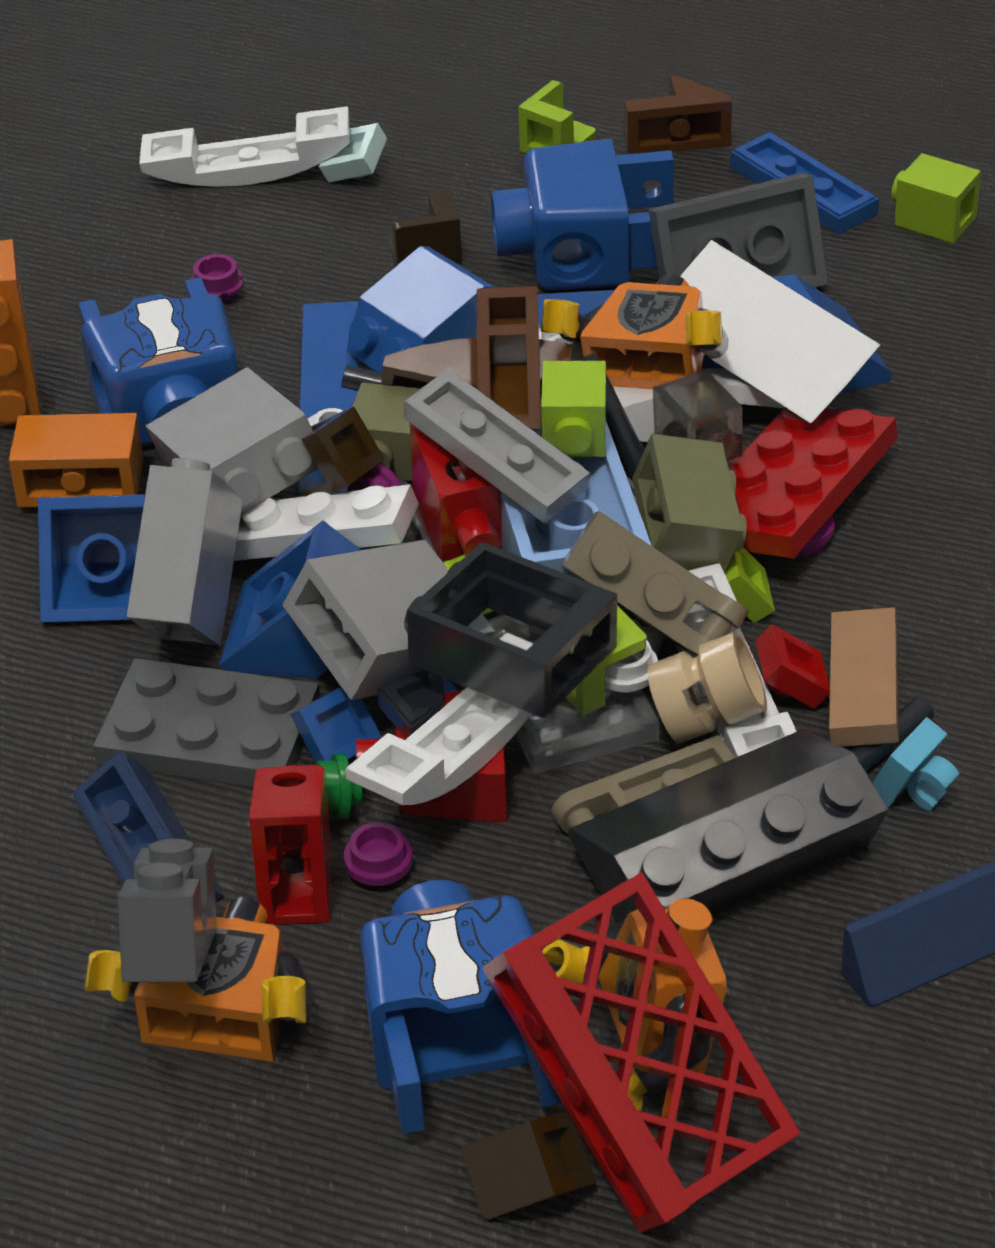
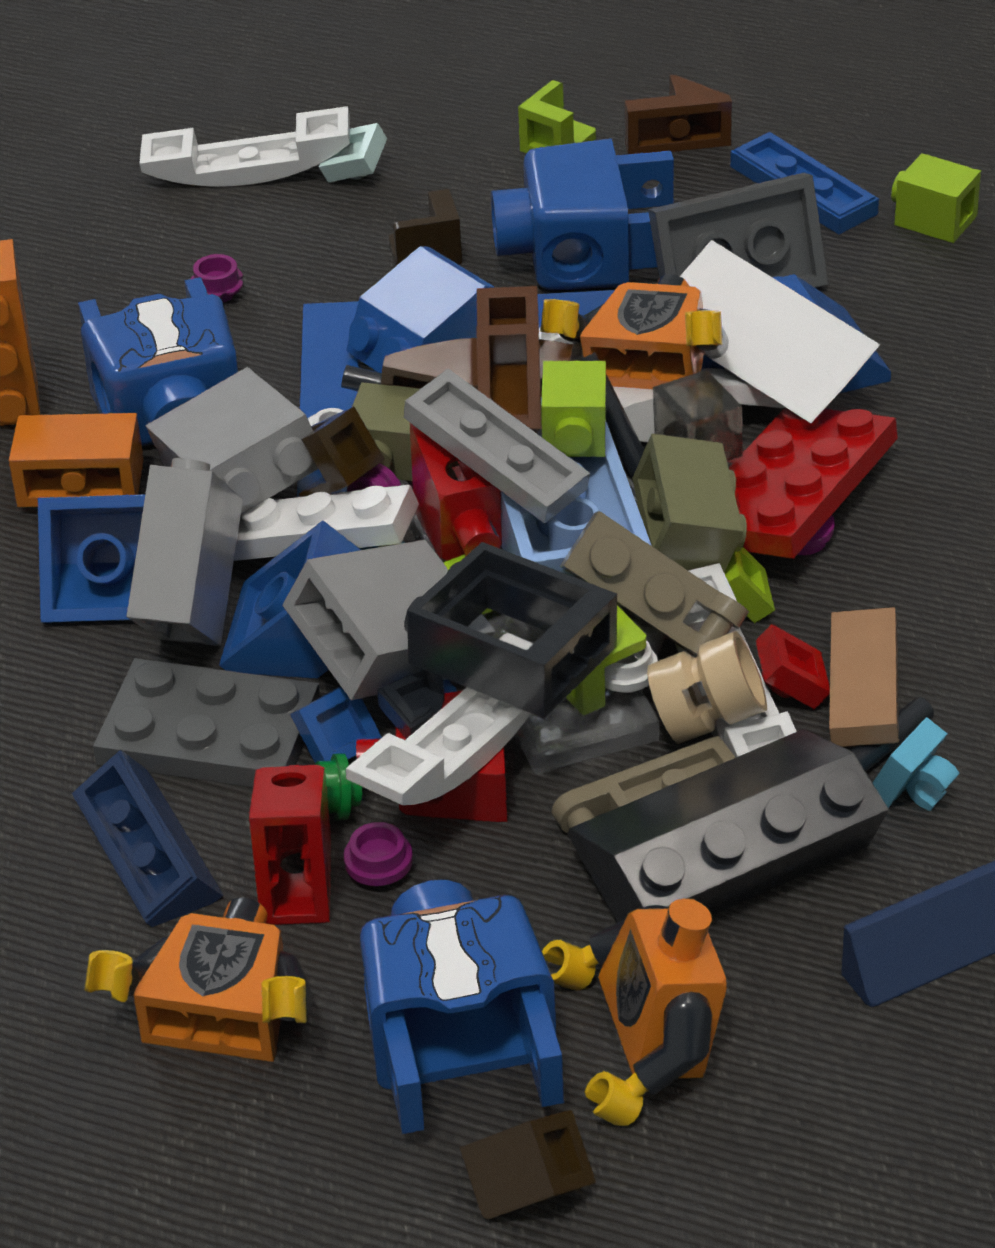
(167, 913): dark grey brick -> none
(589, 1085): red fence -> none

